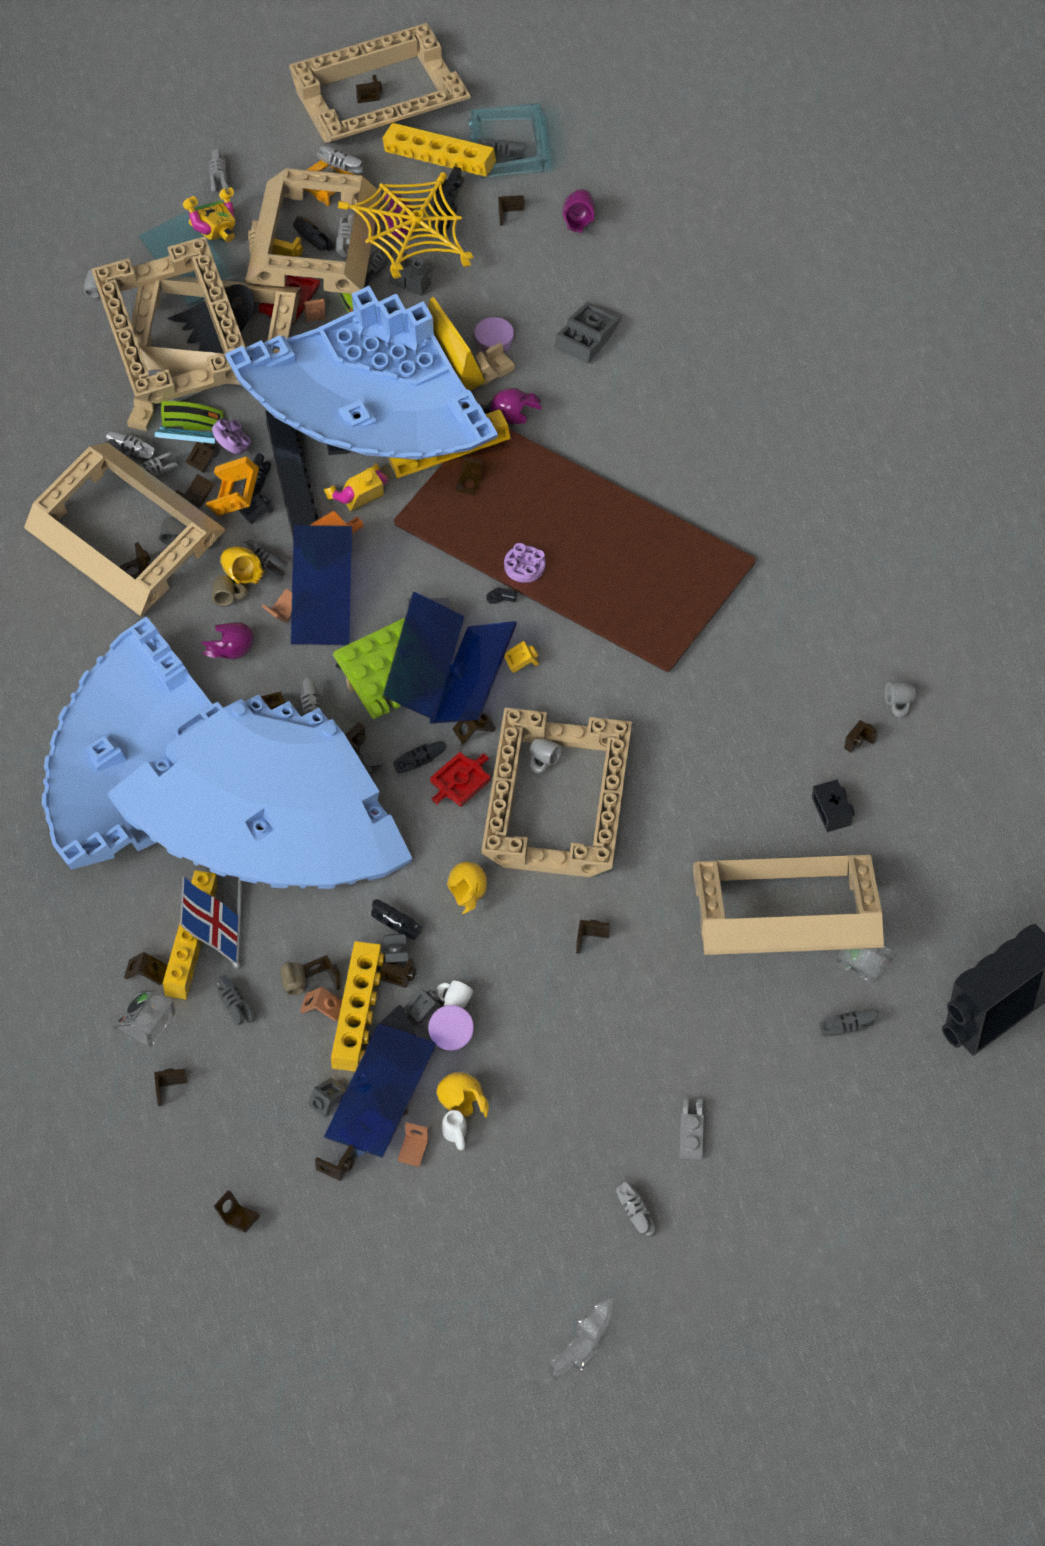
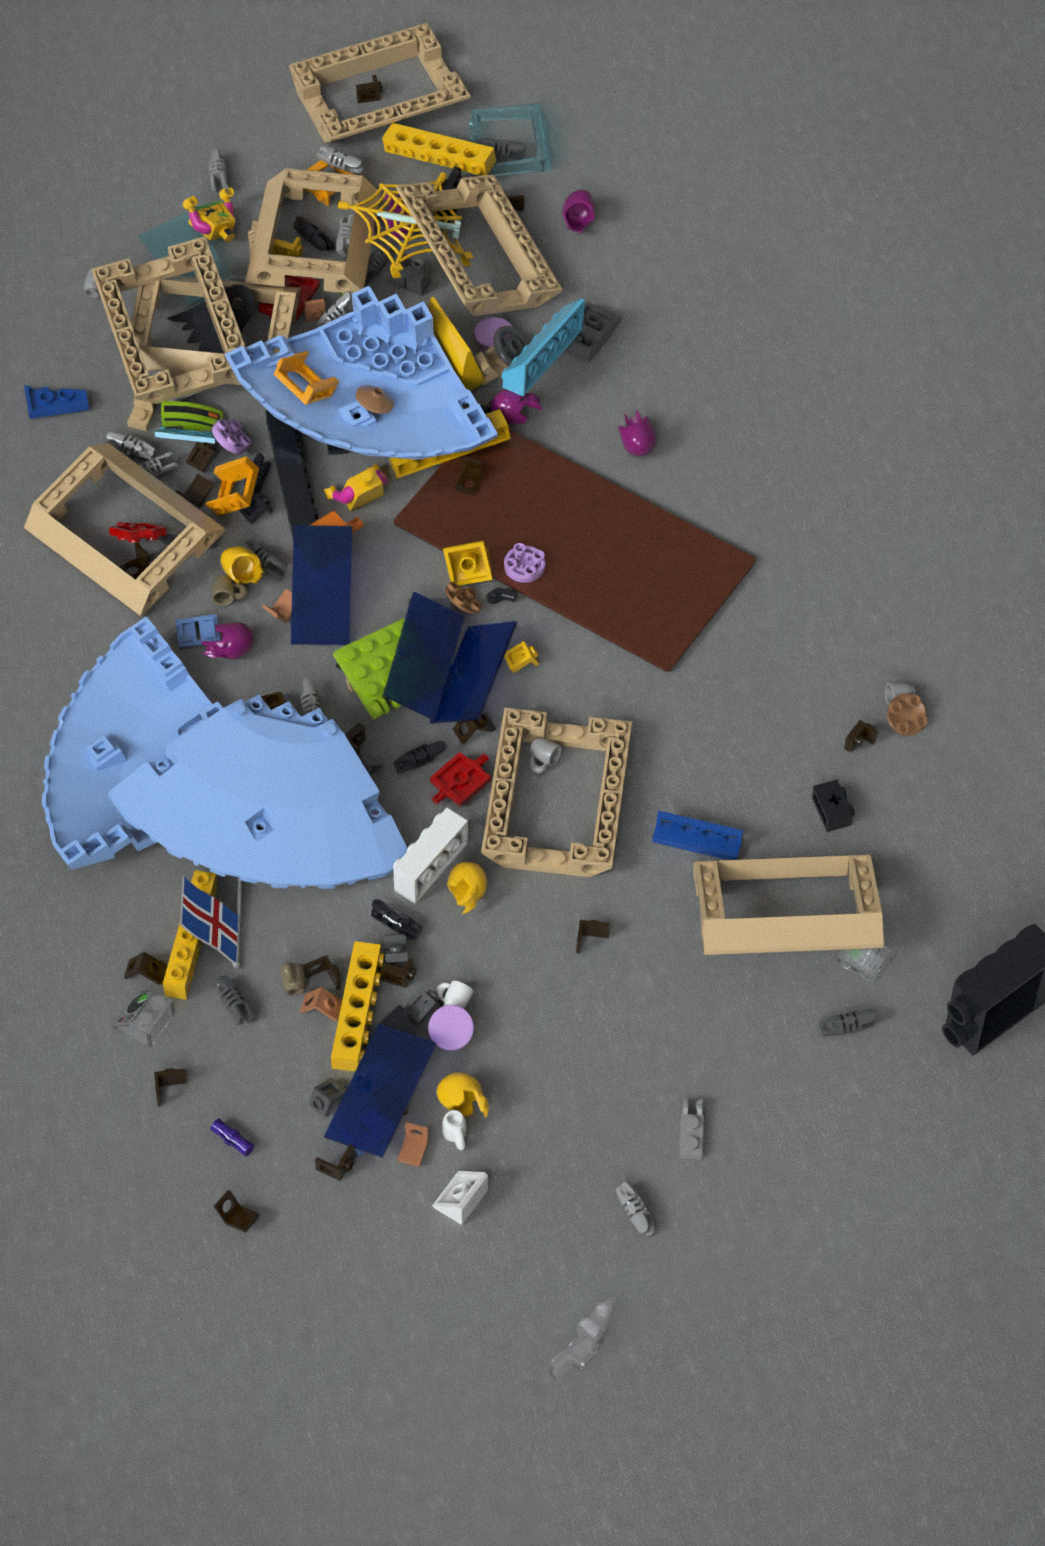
(49, 402): none -> blue wing
(136, 531): none -> red plate
(187, 633): none -> medium blue piece
(232, 1137): none -> dark purple pin
(317, 388): none -> light orange panel
(342, 307): none -> light grey hinge
(374, 399): none -> medium nougat dish
(409, 219): none -> light aqua piece
(430, 855): none -> white brick
(462, 1195): none -> white slope
(463, 598): none -> medium nougat dish
(468, 563): none -> yellow slope
(512, 346): none -> dark grey plate
(537, 281): none -> tan slope
(544, 348): none -> medium azure slope
(638, 436): none -> magenta helmet
(697, 838): none -> blue fence
(907, 714): none -> medium nougat dish

